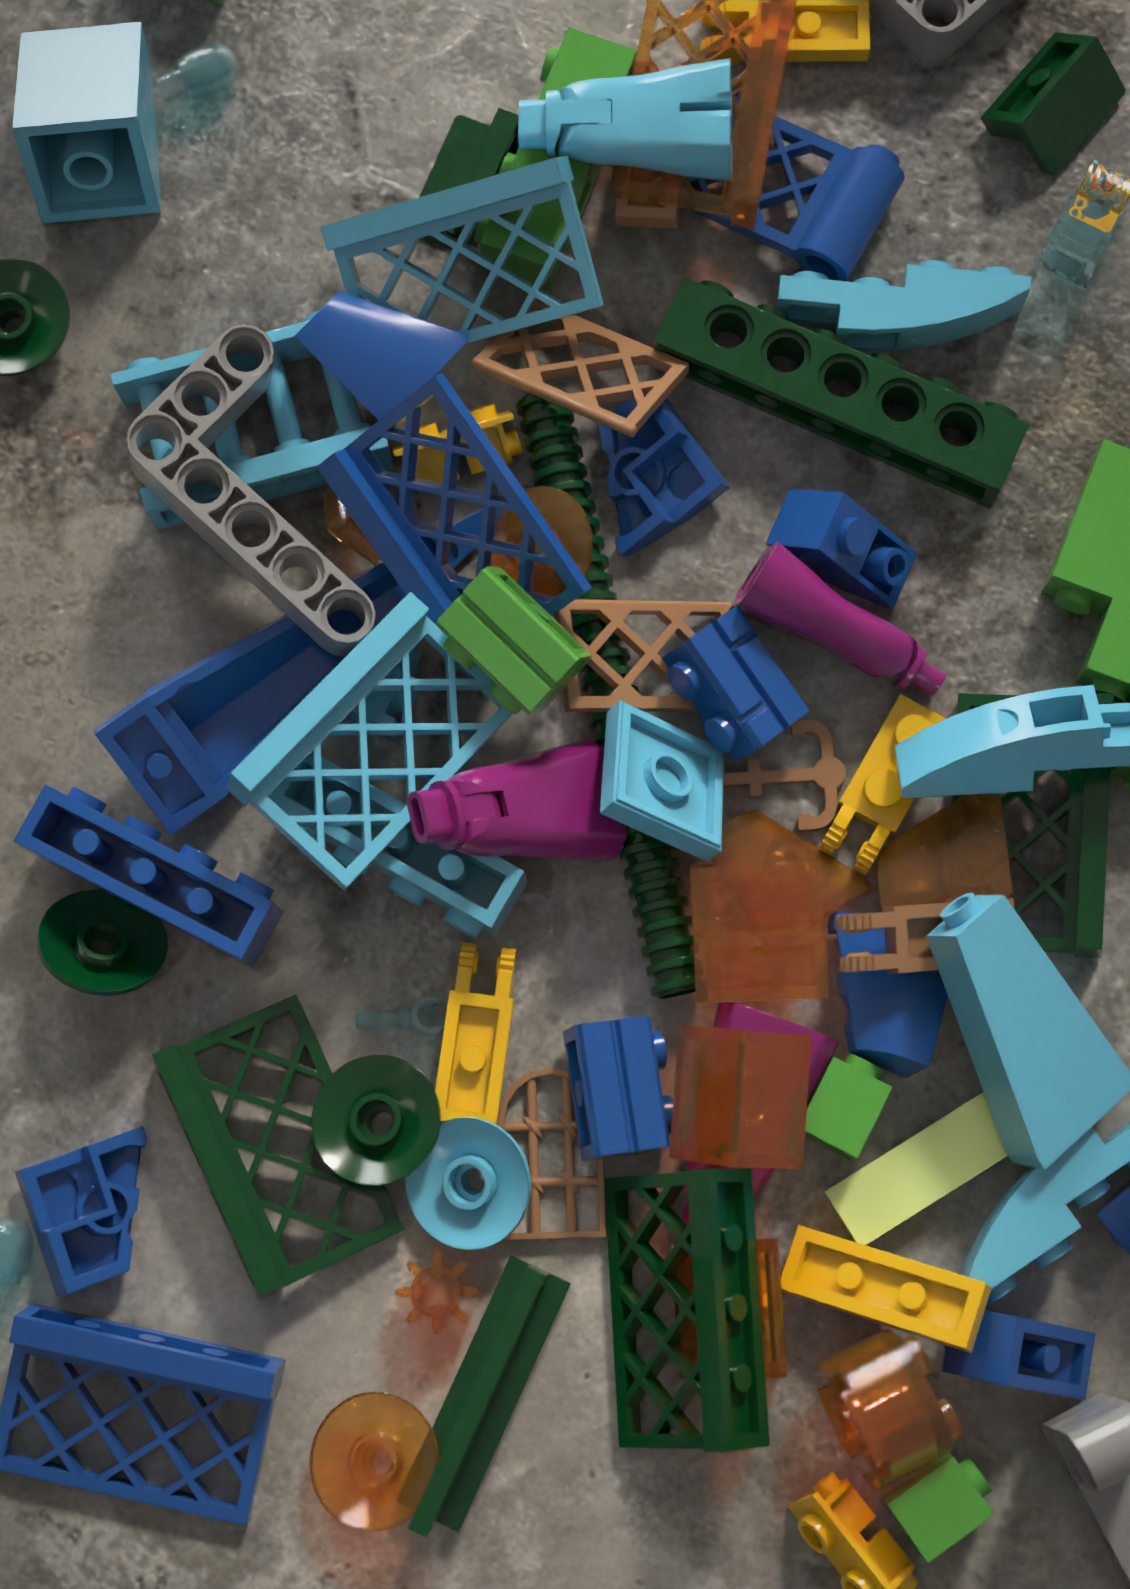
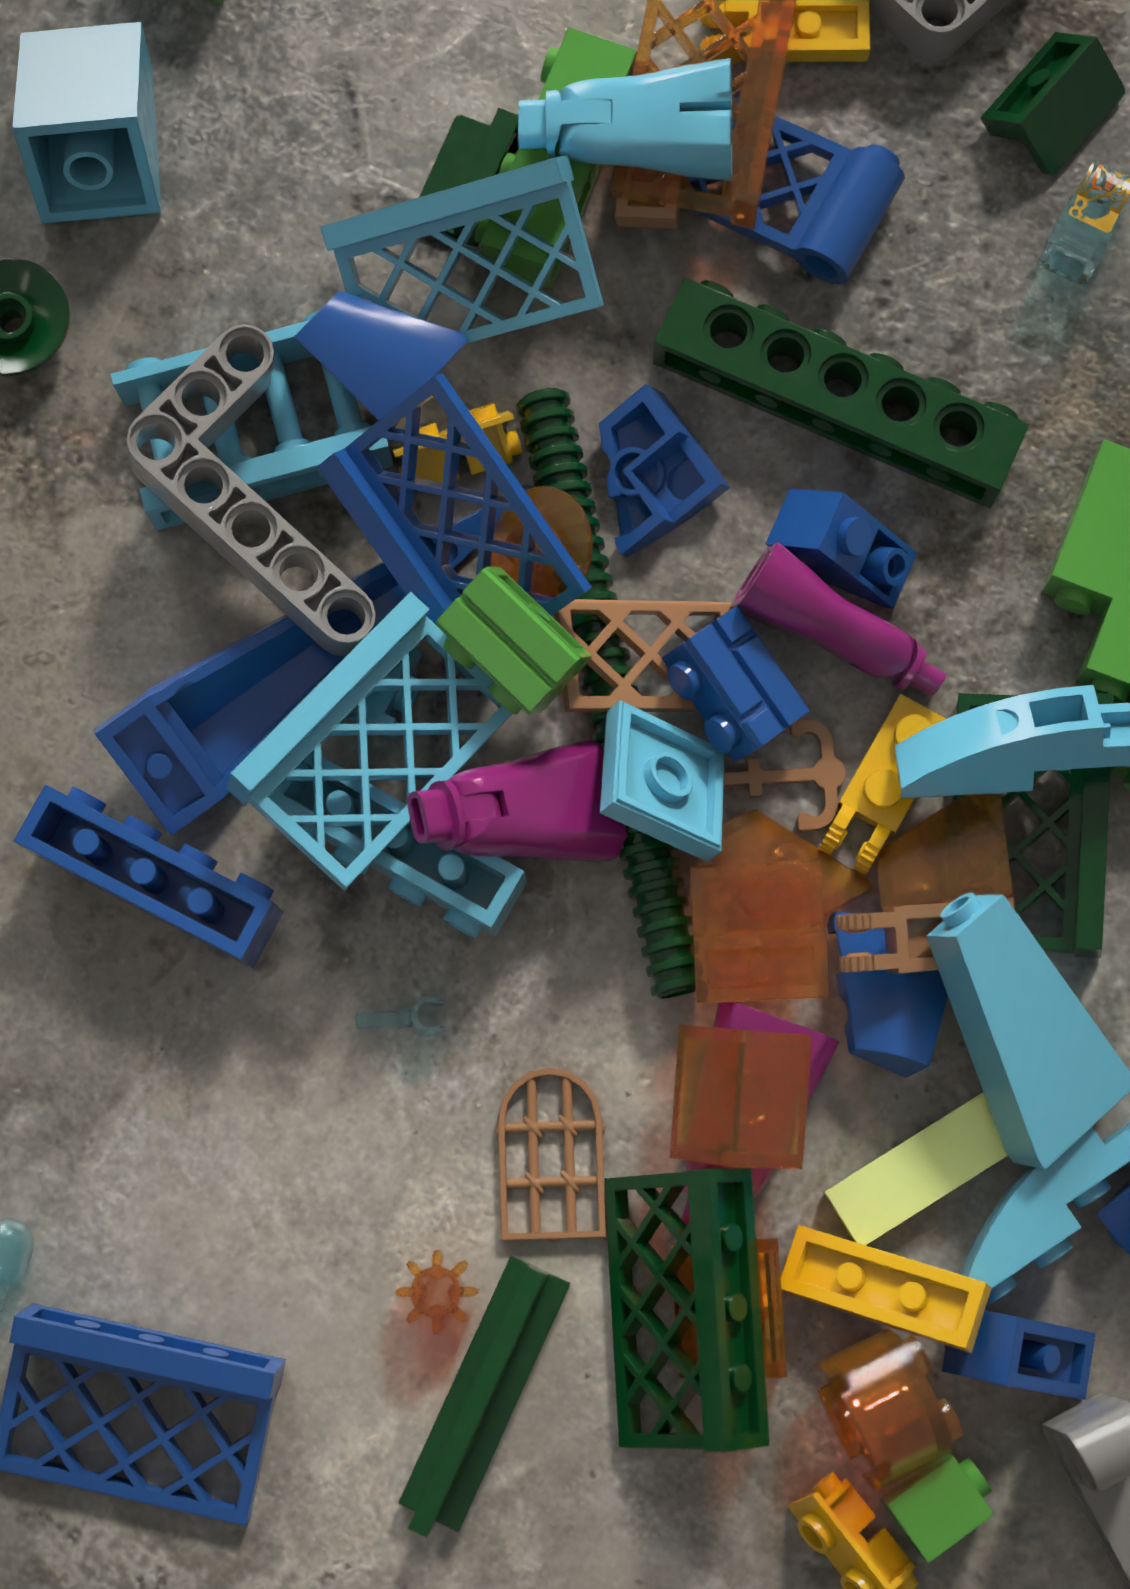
(85, 1210): blue slope -> none
(100, 923): dark green dish -> none
(200, 72): clear light blue cylinder -> none
(224, 1168): dark green fence -> none
(345, 529): clear orange arm -> none
(345, 1454): clear orange dish -> none
(351, 1102): dark green dish -> none
(448, 1203): medium azure dish -> none
(476, 1040): yellow hinge -> none
(618, 1087): blue brick -> none
(645, 395): medium nougat window -> none
(846, 1105): bright green brick -> none
(927, 310): medium azure slope -> none

